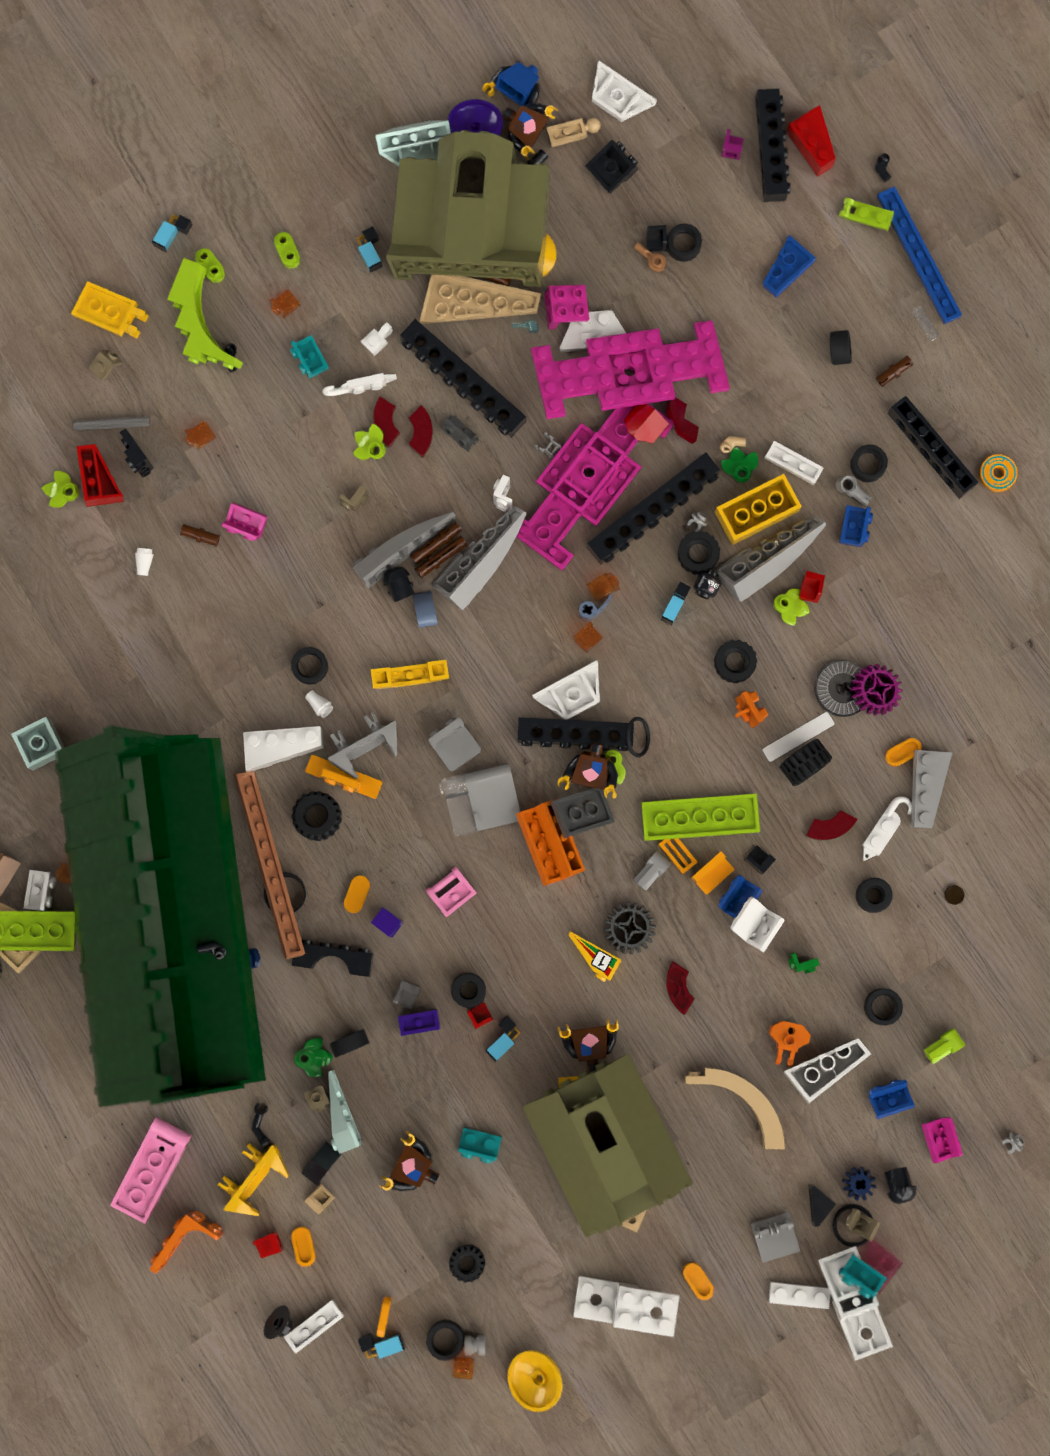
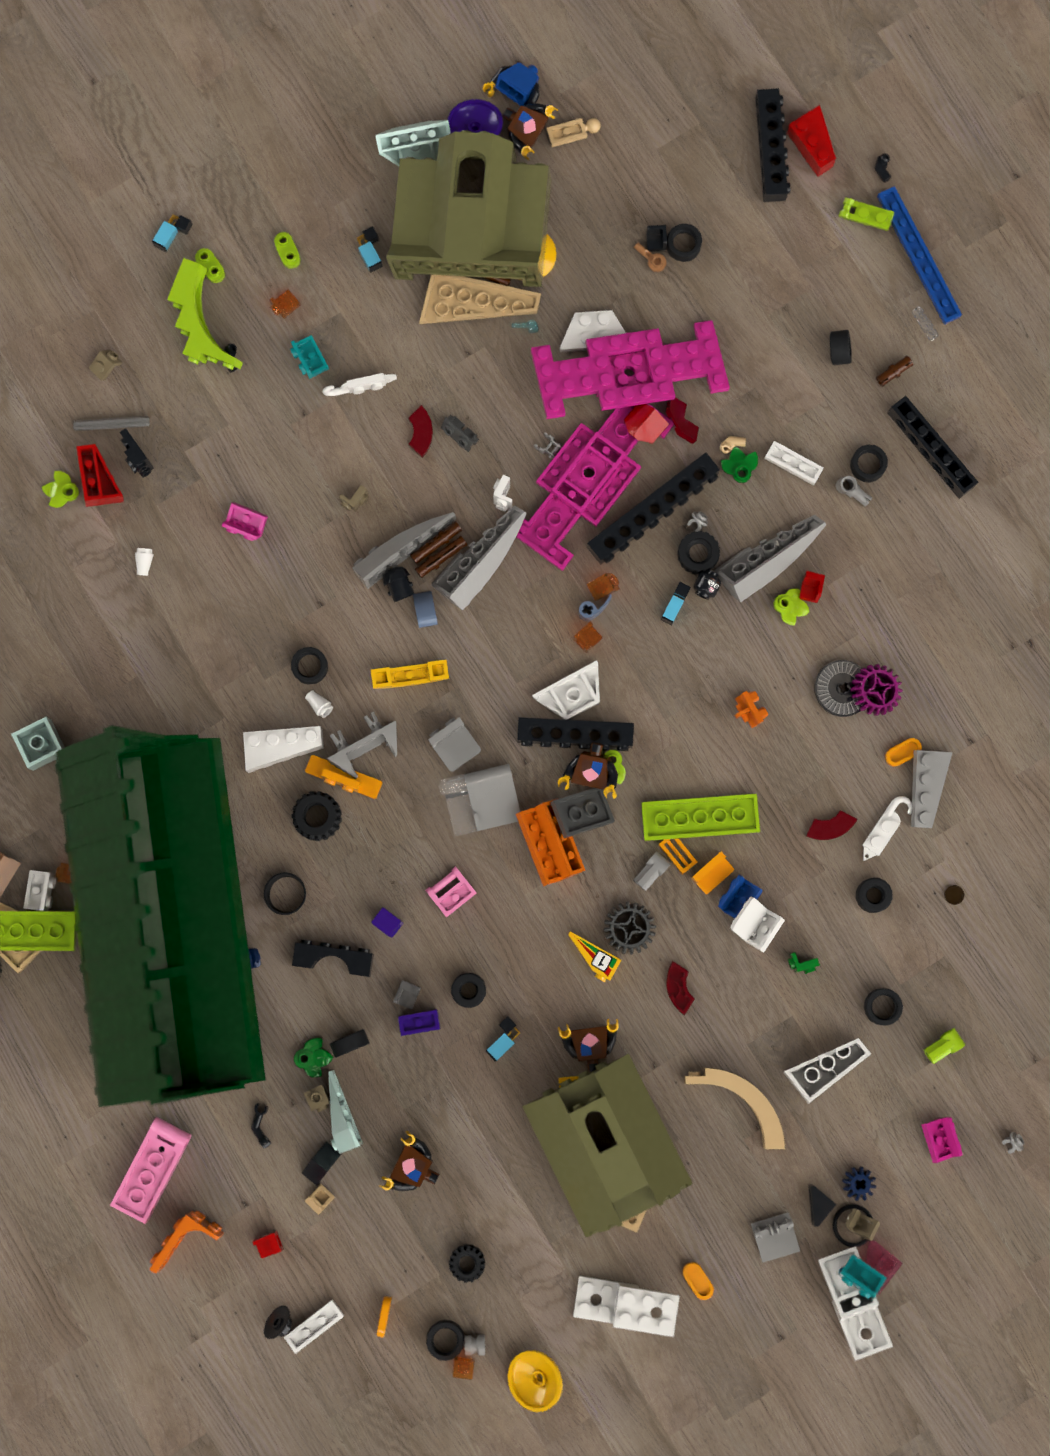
(108, 310): yellow tile -> none
(199, 435): clear orange bracket -> none
(200, 535): reddish brown pin -> none
(212, 947): black arm -> none
(240, 1193): yellow hose -> none
(269, 865): nougat plate -> none
(303, 1246): light orange tile -> none
(357, 894): light orange tile -> none
(368, 441): lime plate -> none
(375, 340): white plate -> none
(383, 419): dark red tile -> none
(384, 1347): piece -> none
(417, 332): black brick -> none
(479, 1145): teal bracket -> none
(480, 1015): red panel -> none
(540, 157): black pin -> none
(566, 304): dark pink bracket -> none
(612, 166): black plate -> none
(619, 95): white wing -> none
(647, 737): black tyre -> none
(732, 146): magenta panel -> none
(739, 647): black tyre -> none
(758, 509): yellow brick -> none
(759, 860): black panel -> none
(786, 1041): orange hinge -> none
(790, 264): blue wing -> none
(798, 736): white sticker -> none
(799, 1295): white plate -> none
(805, 762): black tyre -> none
(855, 525): blue bracket -> none
(890, 1098): blue bracket -> none
(900, 1186): black piece -> none
(1000, 462): light orange tile -> none

